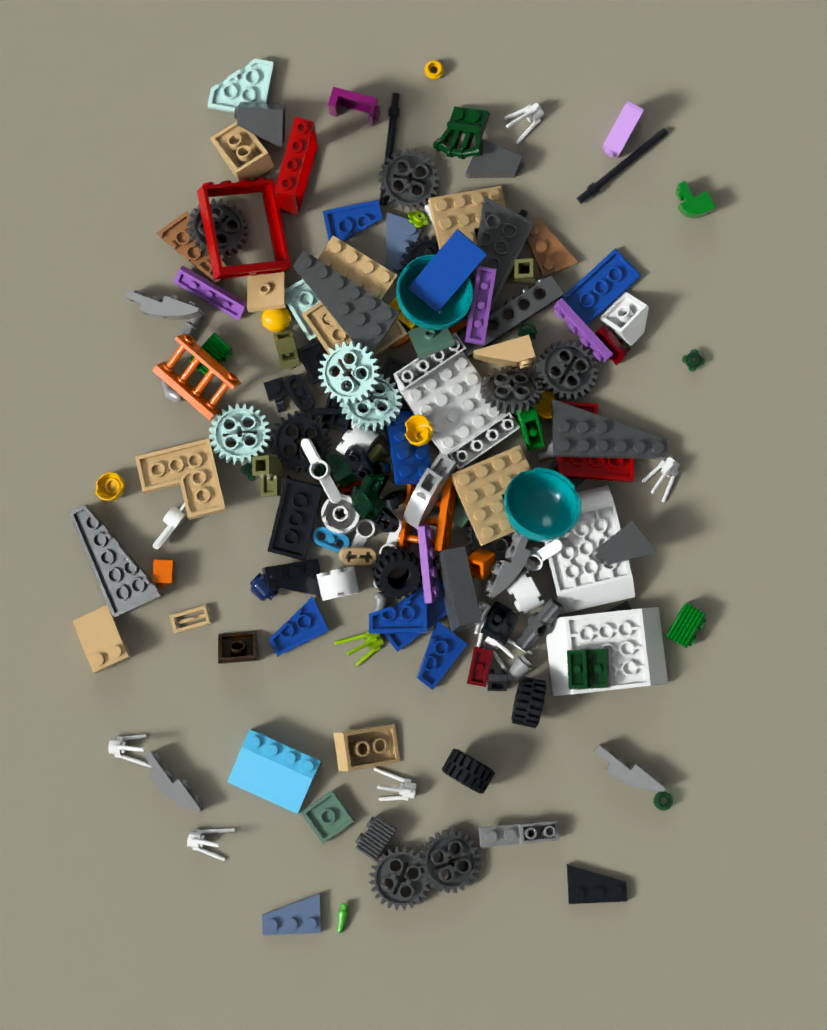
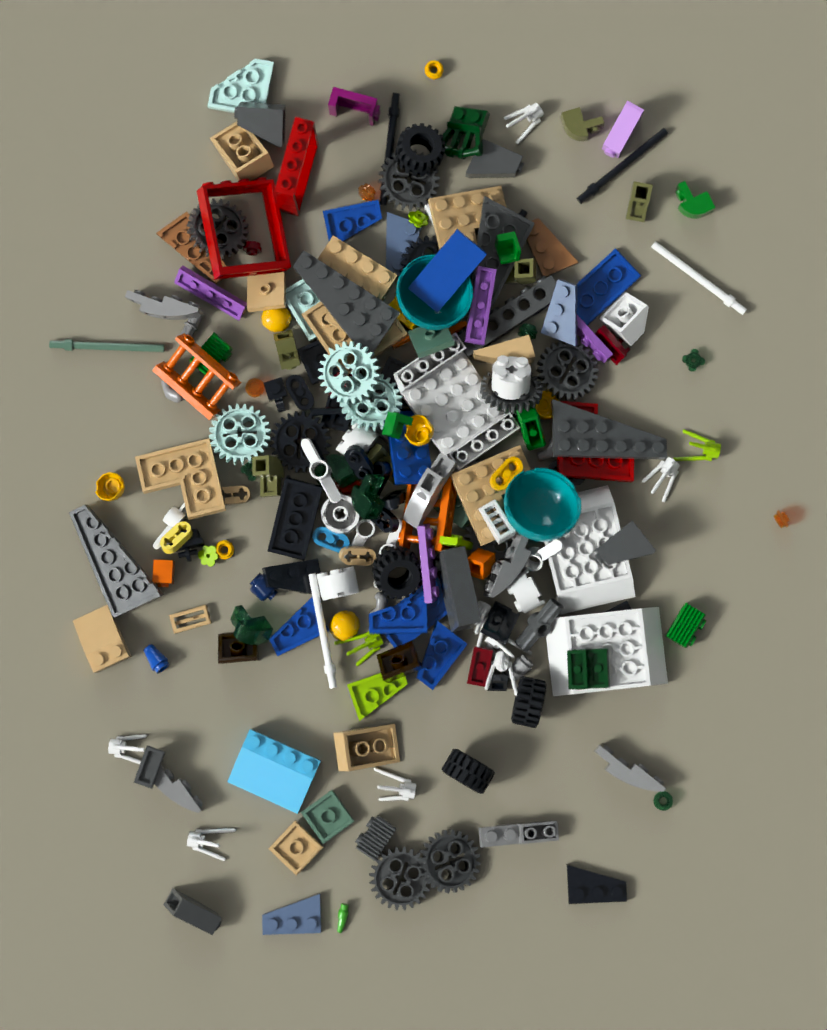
(69, 345): none -> sand green bar
(149, 767): none -> dark grey tile
(156, 659): none -> blue cone
(175, 537): none -> light yellow beam
(192, 912): none -> dark grey slope
(194, 542): none -> black hips
(204, 555): none -> lime plant
(229, 545): none -> yellow plate
(234, 490): none -> tan beam
(248, 629): none -> clear green brick
(252, 248): none -> dark red plate
(255, 387): none -> clear orange plate
(295, 847): none -> tan plate
(329, 667): none -> white bar
(344, 625): none -> yellow hair
(366, 192): none -> clear orange plate
(372, 692): none -> lime wing
(394, 424): none -> green panel
(399, 662): none -> dark brown slope
(420, 136): none -> black tyre
(455, 541): none -> lime plate
(491, 524): none -> white slope
(501, 663): none -> white plant
(505, 474): none -> yellow plate
(507, 247): none -> green panel
(511, 377): none -> white brick
(561, 314): none -> wing
(578, 128): none -> olive brick
(639, 201): none -> olive brick
(710, 448): none -> lime plant
(729, 300): none -> white bar
(782, 519): none -> clear orange plate

